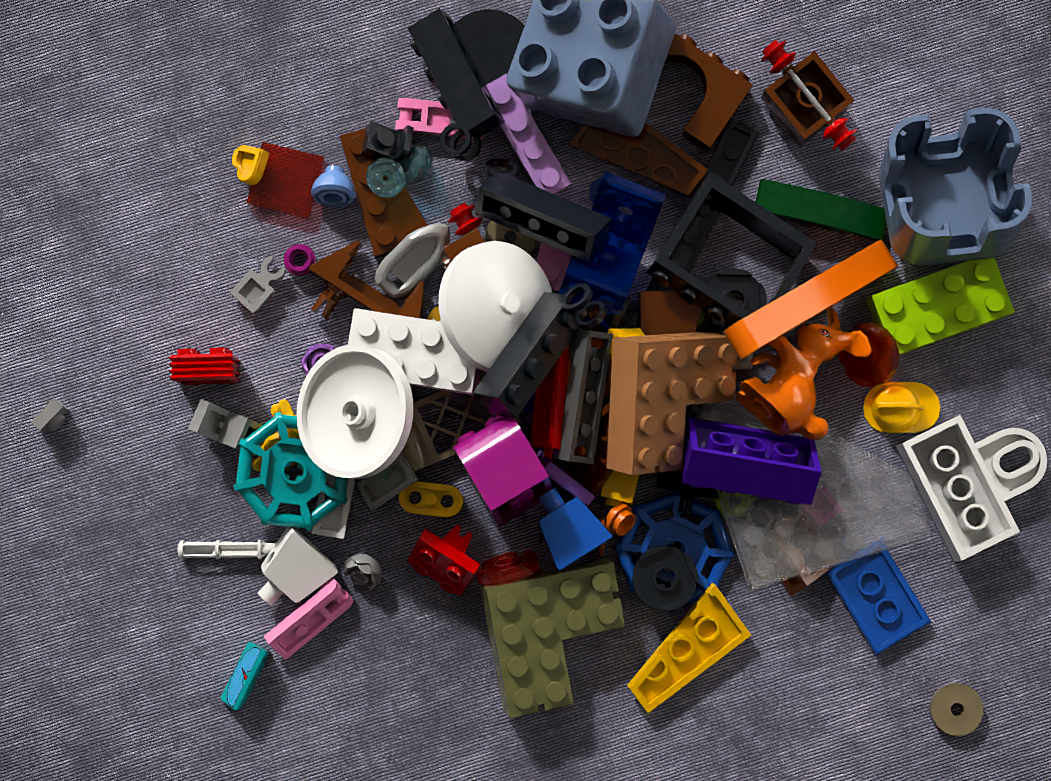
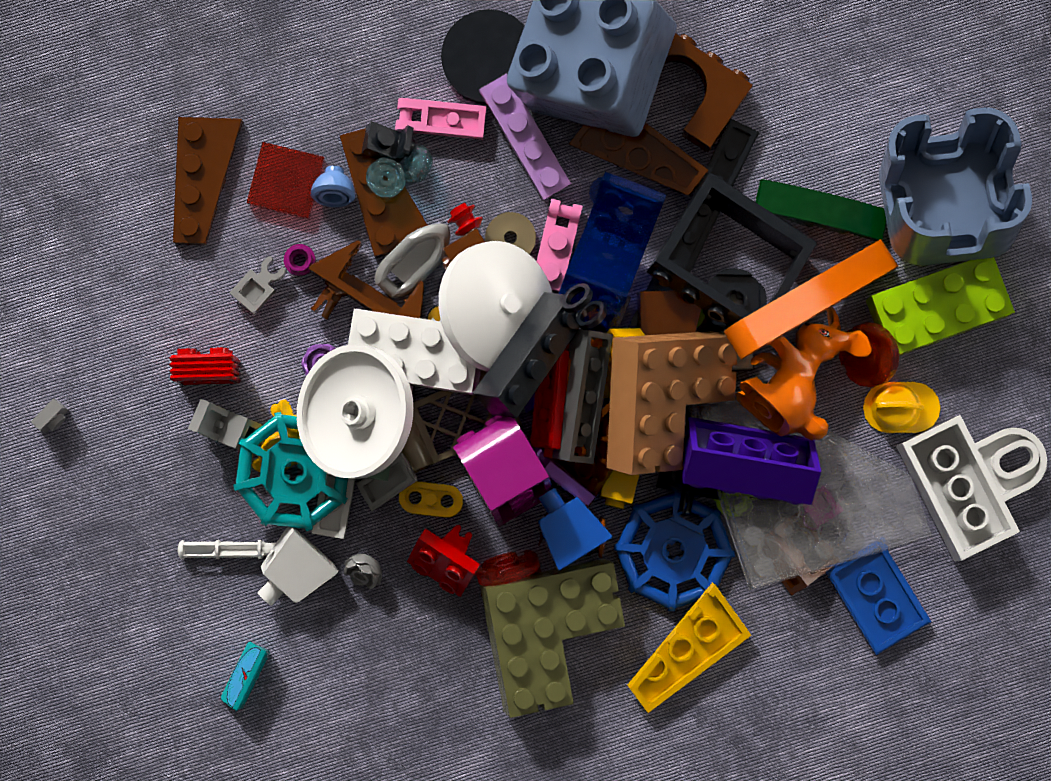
(201, 171): none -> reddish brown wing
(250, 163): yellow tile -> none
(309, 619): bright pink plate -> none
(458, 81): black hinge -> none
(540, 213): black hinge -> none
(620, 520): orange plate -> none
(682, 584): black plate -> none
(807, 97): reddish brown brick -> none
(970, 714): dark tan piece -> none

